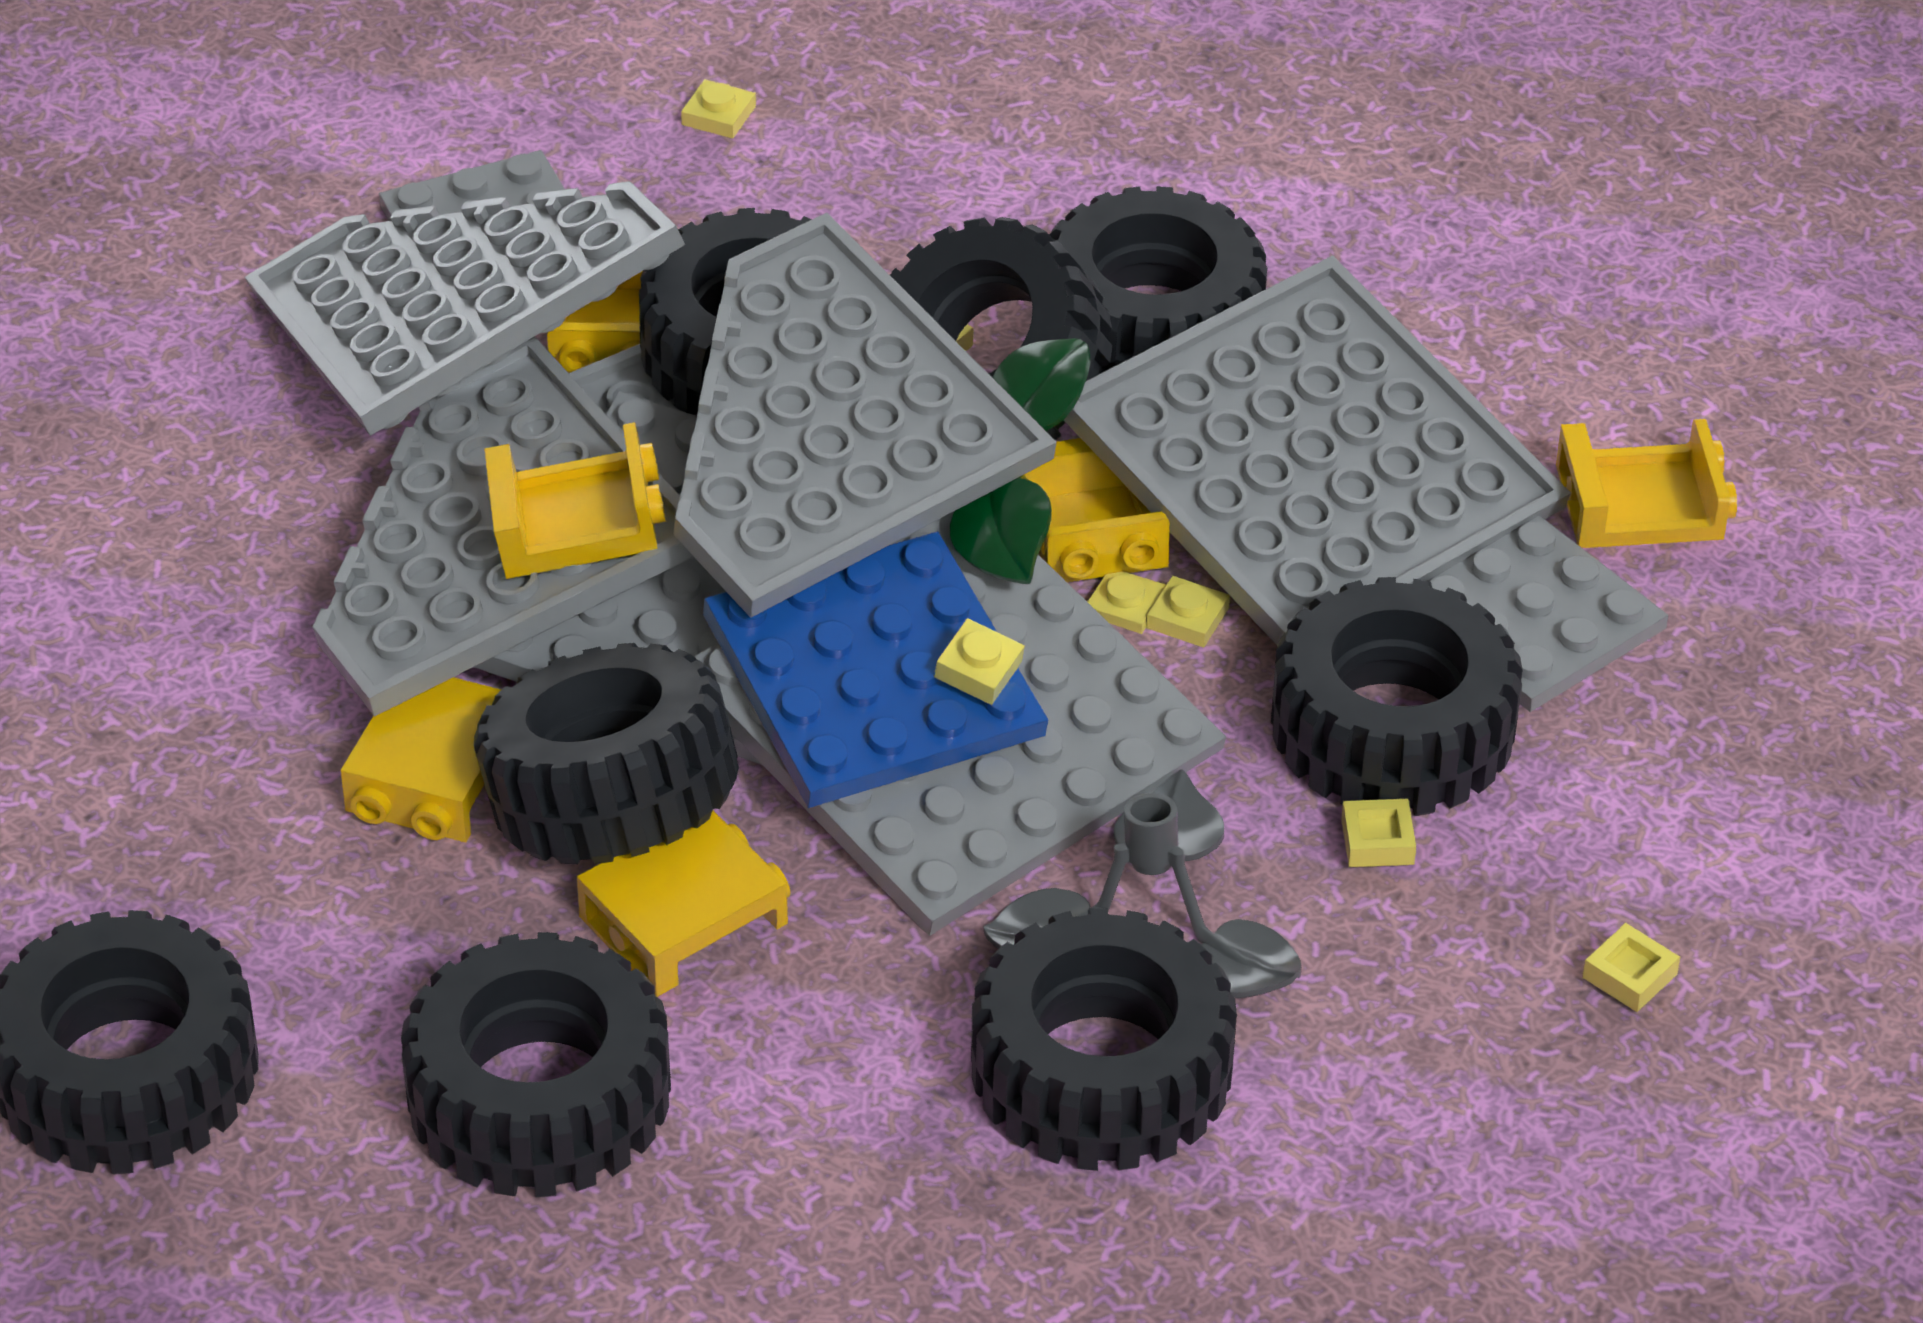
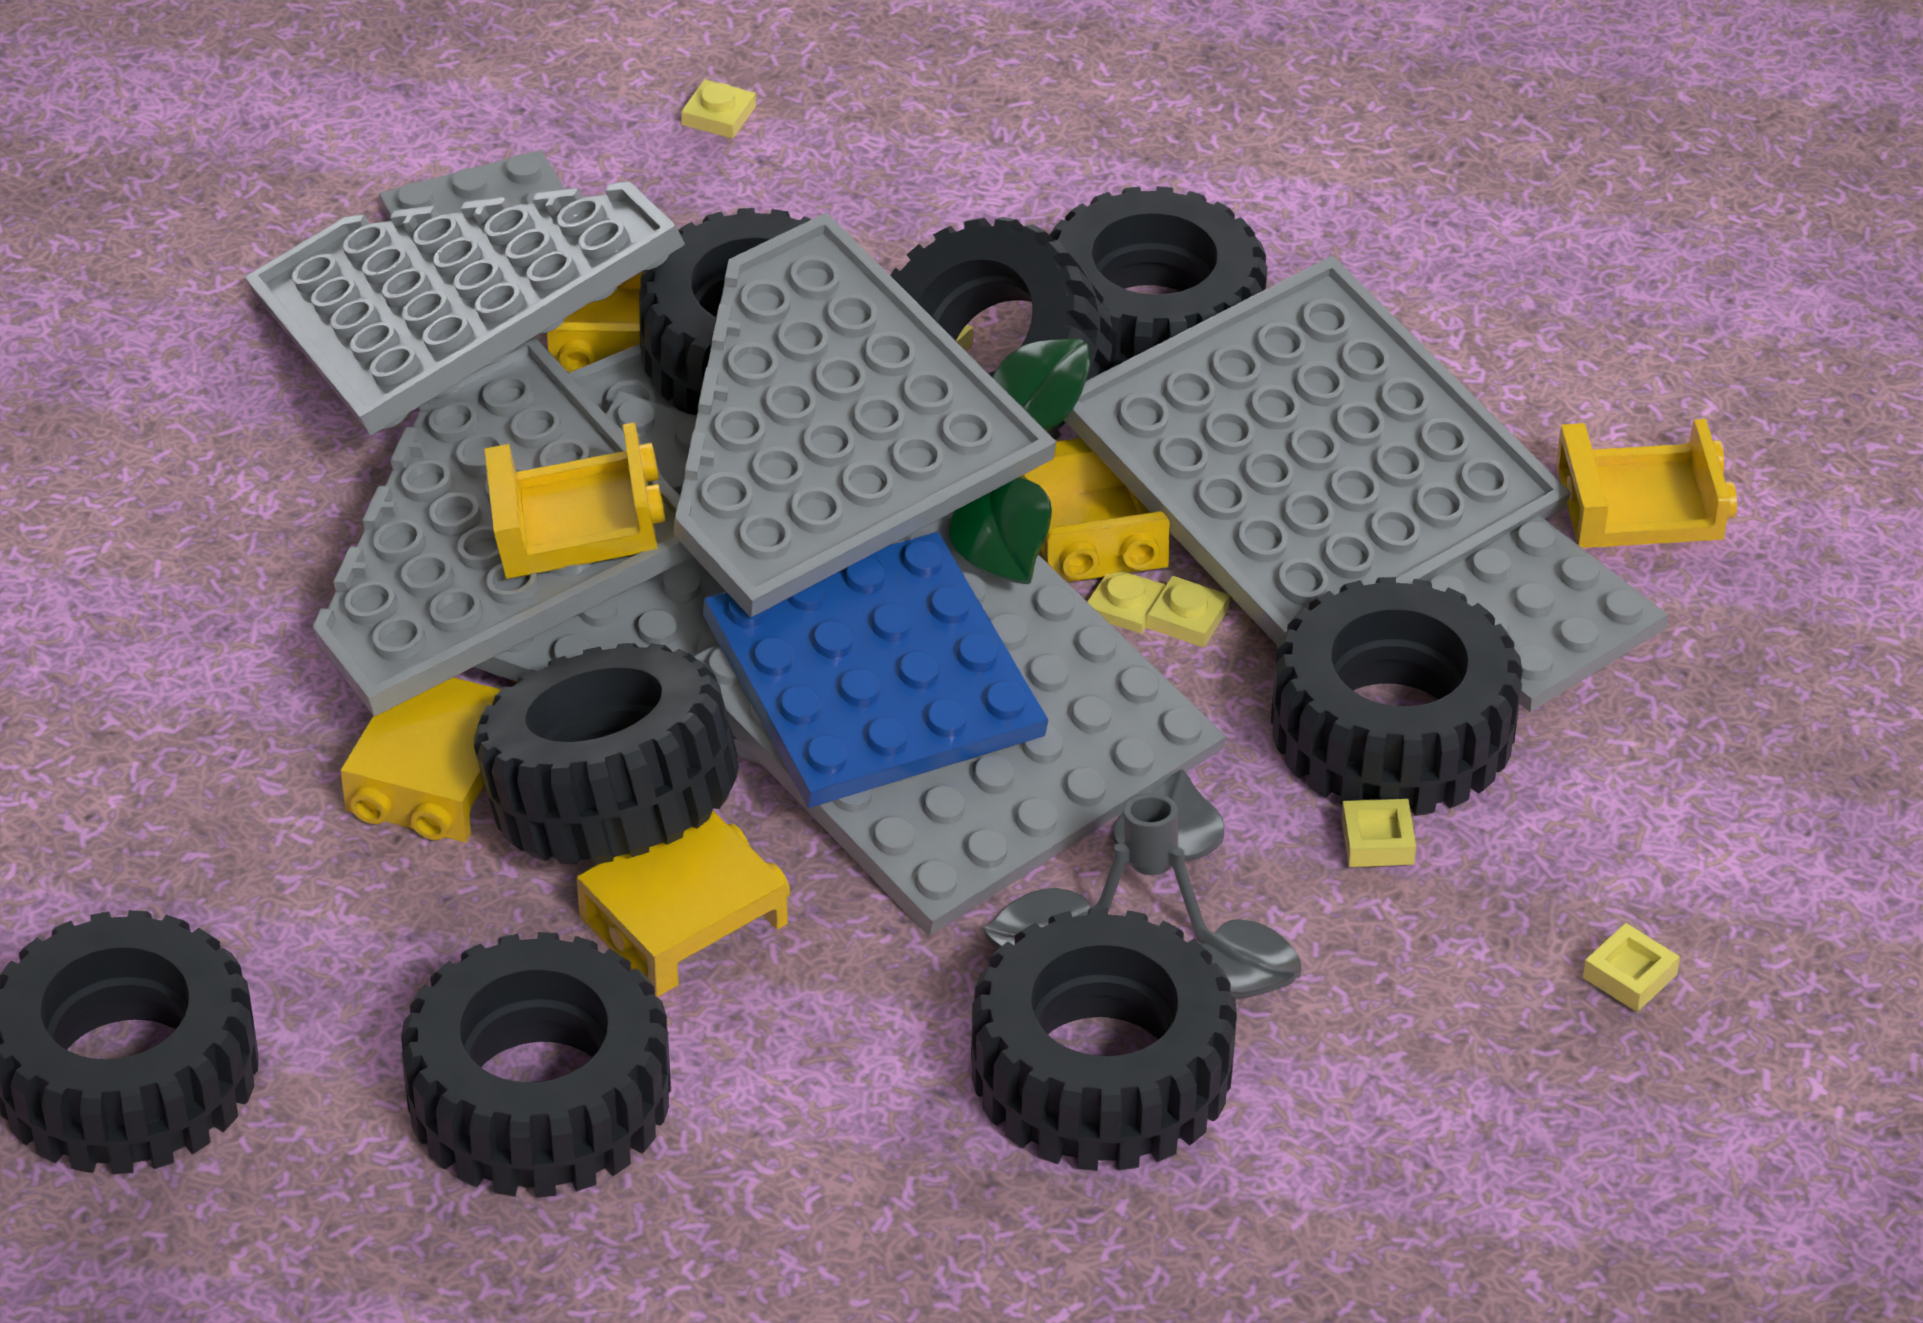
(979, 661): light yellow plate -> none

